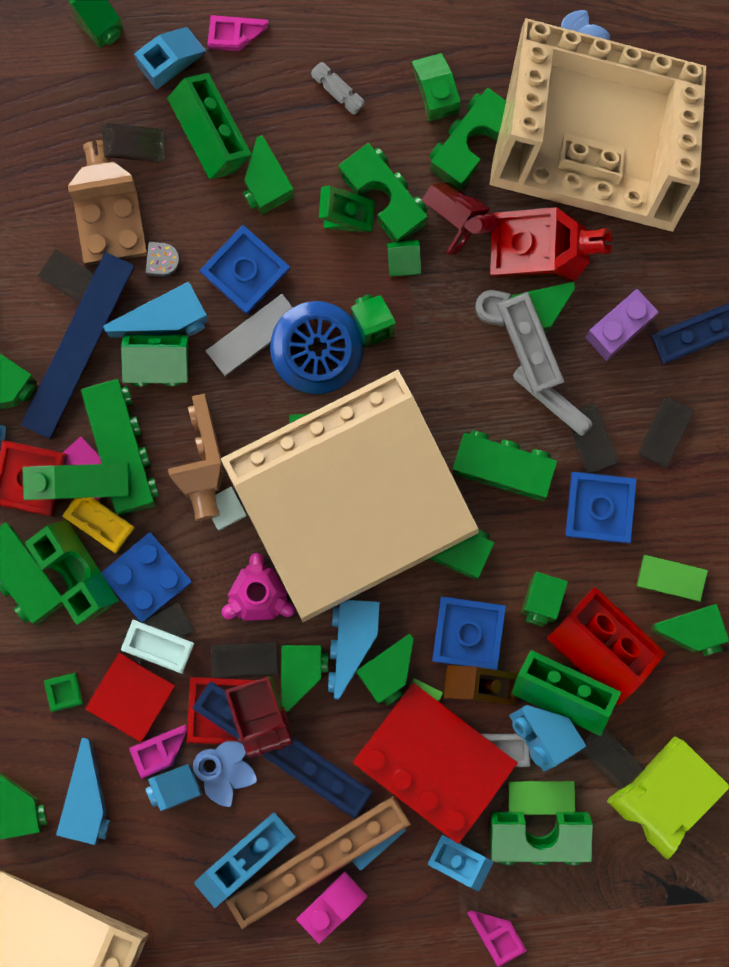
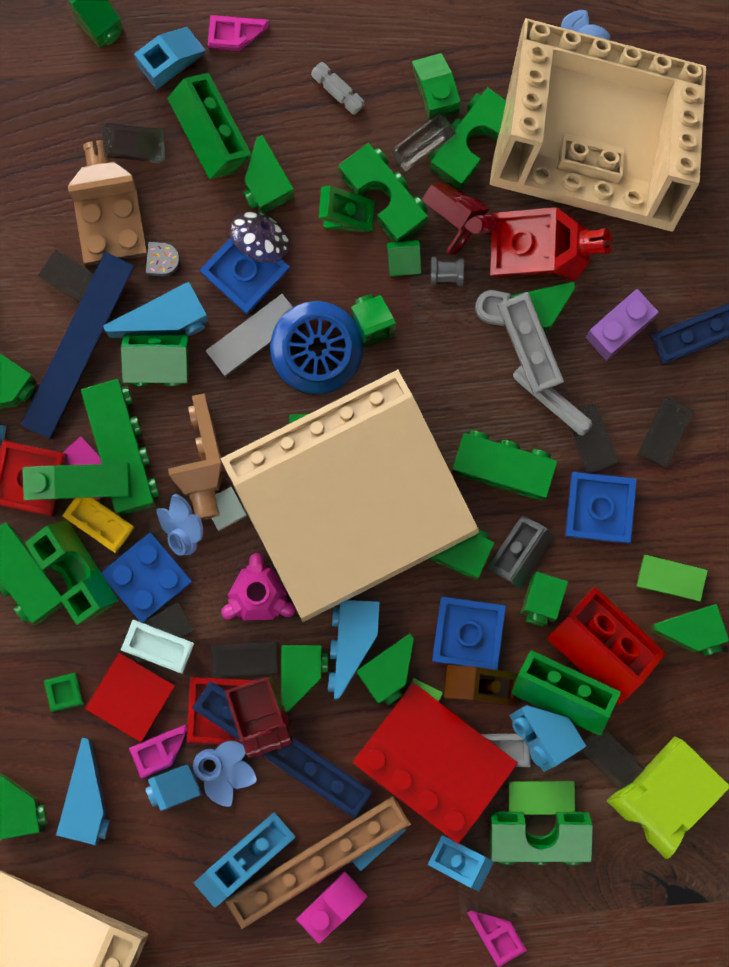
(181, 526): none -> medium blue plate
(260, 236): none -> clear purple dish
(423, 141): none -> clear smoke tile
(447, 271): none -> dark grey bush
(521, 552): none -> dark grey slope

